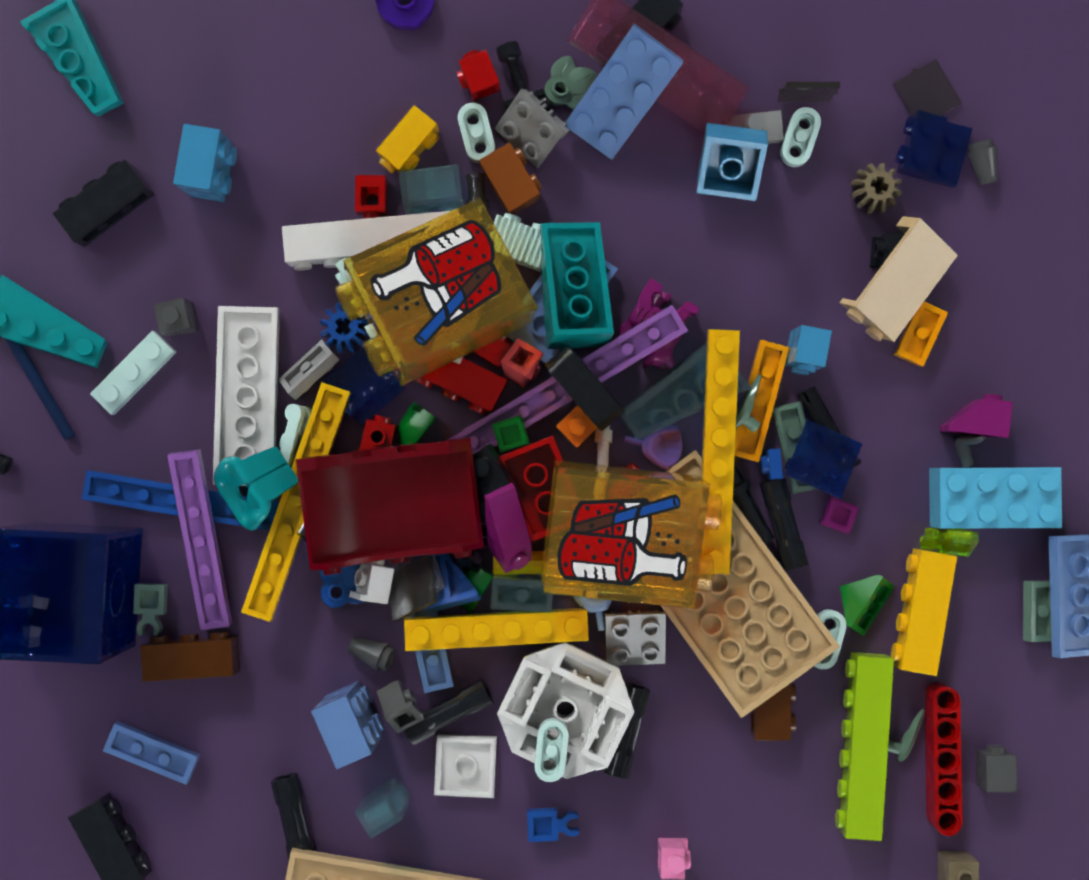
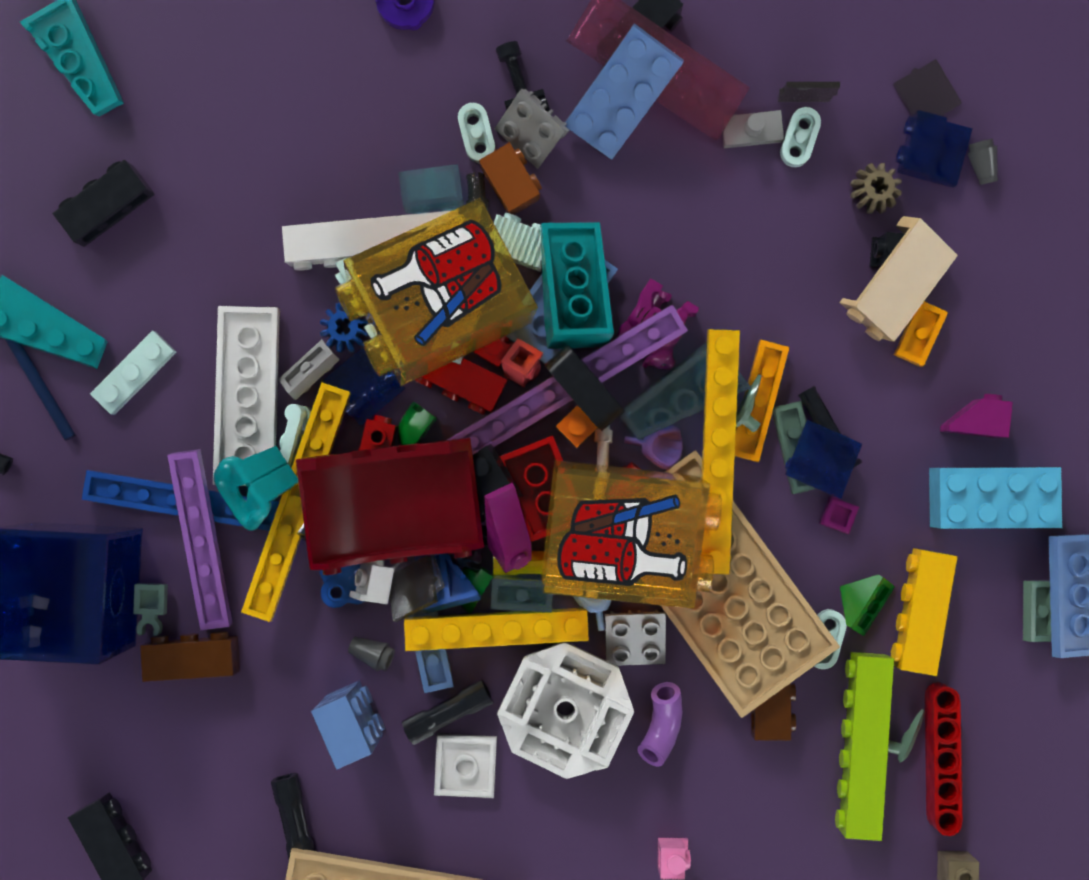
(151, 752): medium blue plate -> none
(176, 317): dark grey brick -> none
(204, 163): dark azure brick -> none
(369, 186): red brick -> none
(383, 807): clear light blue brick -> none
(399, 706): dark grey brick -> none
(407, 141): yellow brick -> none
(478, 75): red brick -> none
(511, 433): green tile -> none
(545, 824): blue plate -> none
(552, 749): light aqua plate -> none
(571, 80): sand green plate -> none
(623, 757): black axle -> none
(664, 724): none -> medium lavender cylinder
(731, 161): dark azure brick -> none
(748, 506): black pin -> none
(771, 464): blue plate -> none
(789, 545): black axle -> none
(807, 349): dark azure brick -> none
(951, 542): clear neon green plate -> none
(963, 447): dark grey animal -> none
(996, 769): dark grey brick -> none

